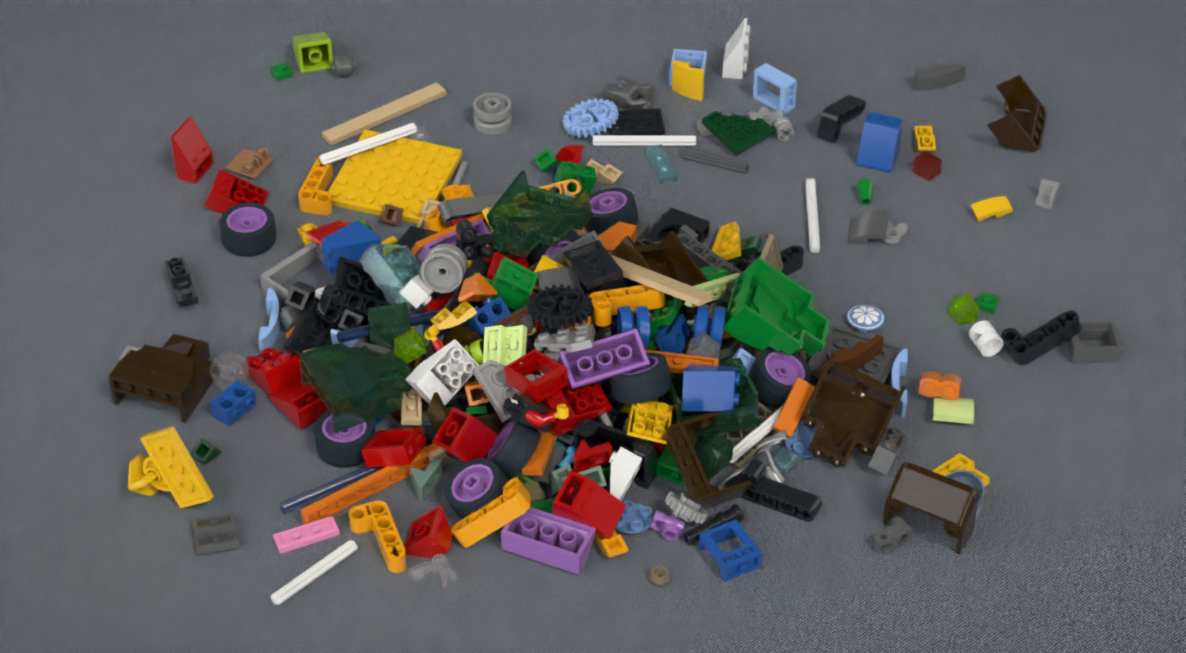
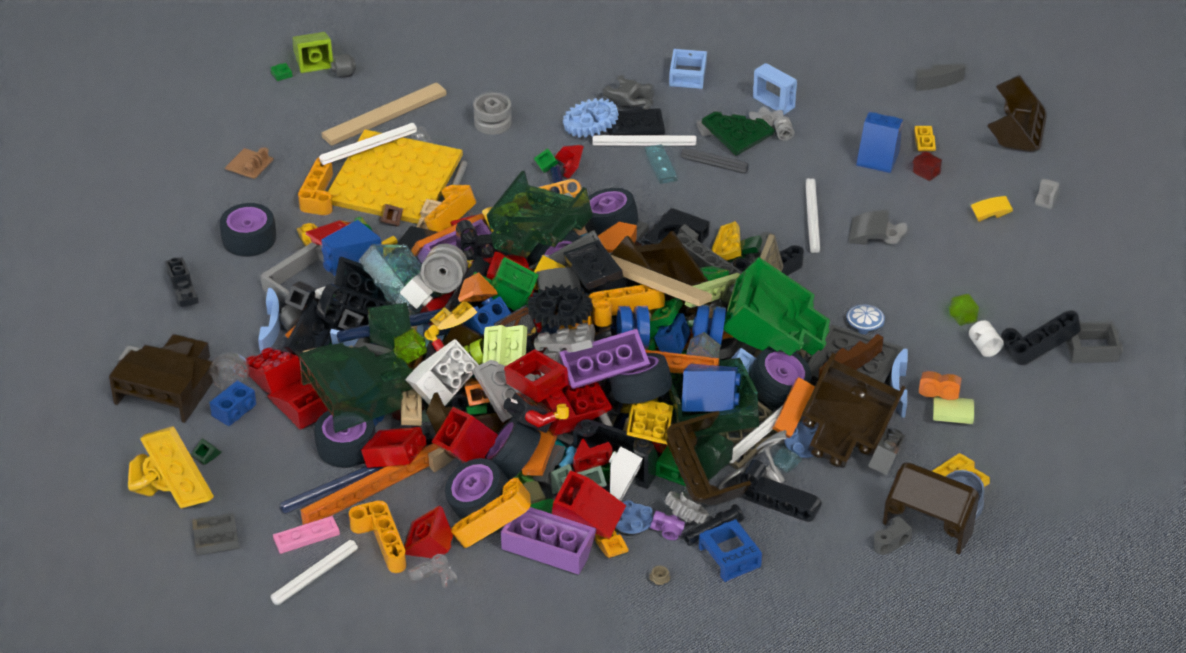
(191, 152): red slope -> none
(230, 190): red slope -> none
(426, 480): sand green slope -> none
(466, 207): dark grey beam -> none
(584, 174): green brick -> none
(605, 174): tan slope -> none
(688, 80): yellow slope -> none
(737, 53): white slope -> none
(838, 114): black beam -> none
(865, 190): green cone -> none
(988, 302): green plate -> none

